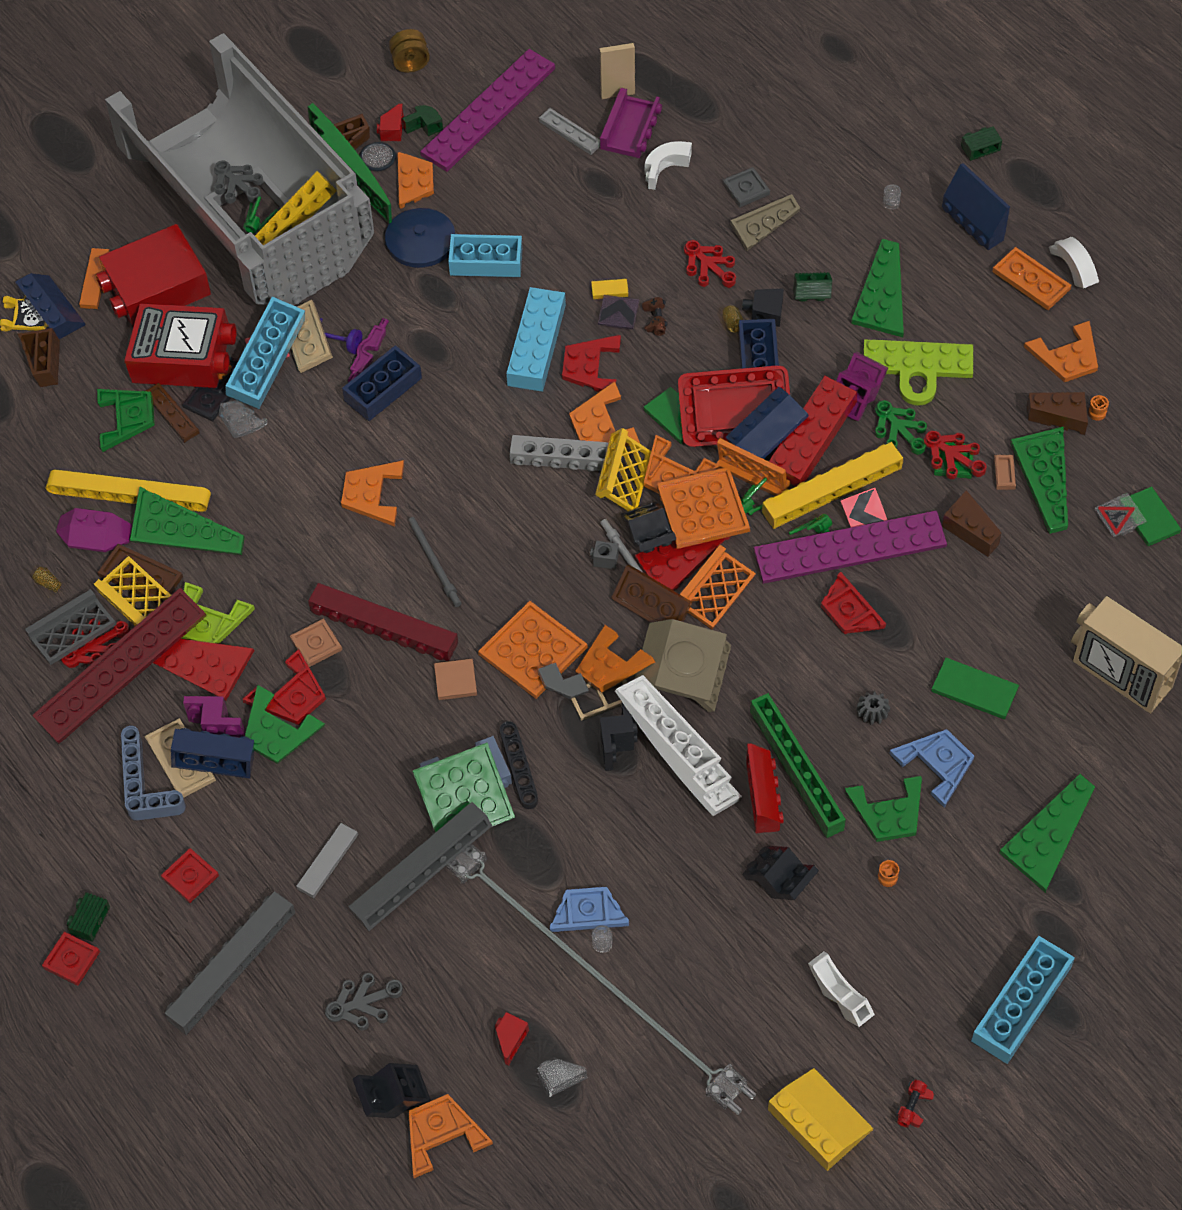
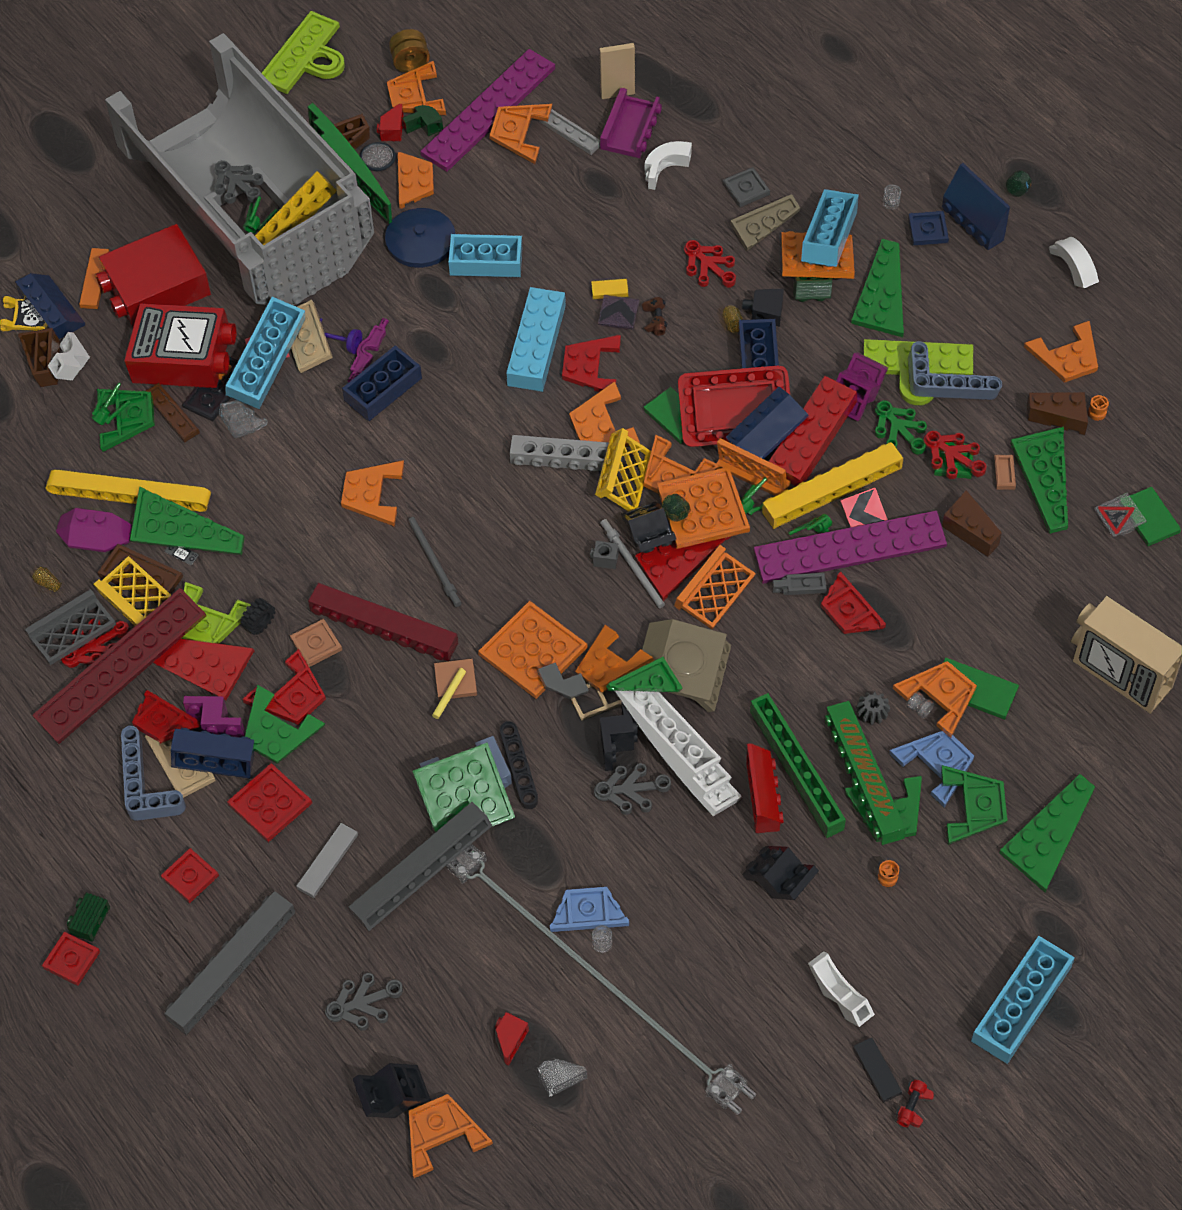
(71, 361): none -> white arch
(101, 414): none -> green plant
(160, 718): none -> red wing
(182, 554): none -> sticker
(258, 616): none -> black tyre
(269, 802): none -> red plate
(301, 50): none -> lime plate
(409, 91): none -> orange wing
(449, 693): none -> light yellow bar
(512, 126): none -> orange wing
(629, 789): none -> dark grey plant
(649, 597): reddish brown plate -> none
(650, 678): none -> green wing
(676, 507): none -> clear green head
(793, 266): none -> orange plate
(800, 584): none -> dark grey hinge
(819, 1118): yellow slope -> none
(829, 228): none -> medium azure brick
(865, 773): none -> green brick
(877, 1070): none -> black tile
(920, 705): none -> clear wheel
(928, 228): none -> dark blue plate
(946, 687): none -> orange wing
(947, 381): none -> sand blue beam
(981, 143): dark green brick -> none
(982, 802): none -> green wing
(1019, 182): none -> clear green head
(1031, 278): orange plate -> none

